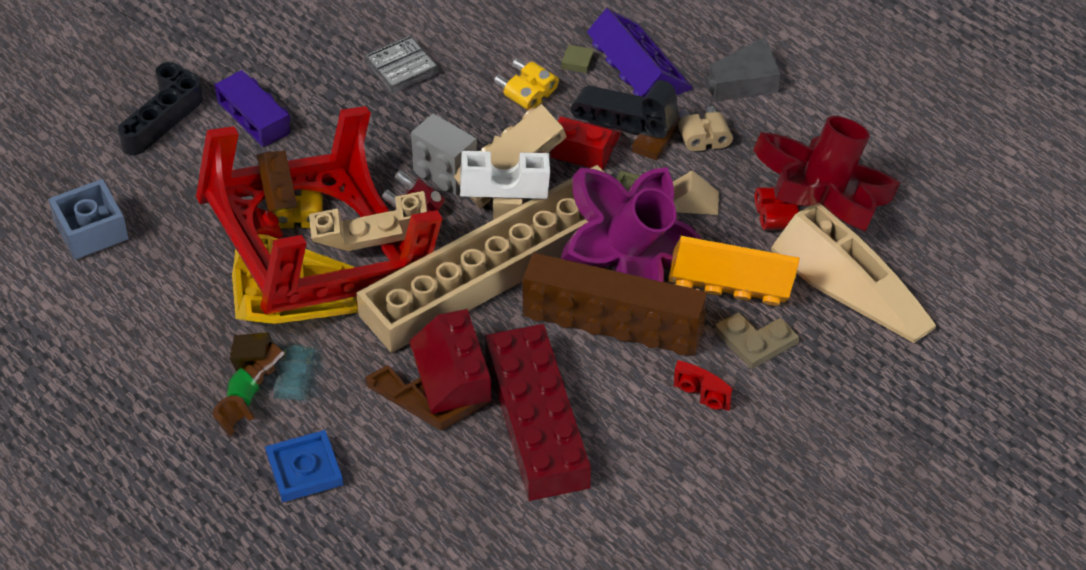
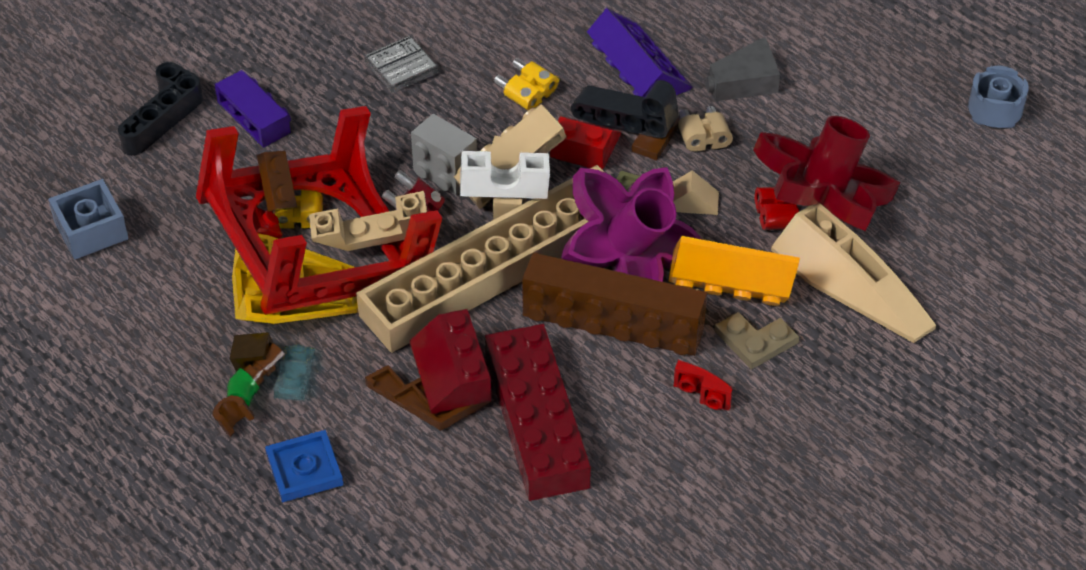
(577, 59): olive tile -> none
(998, 97): none -> sand blue brick

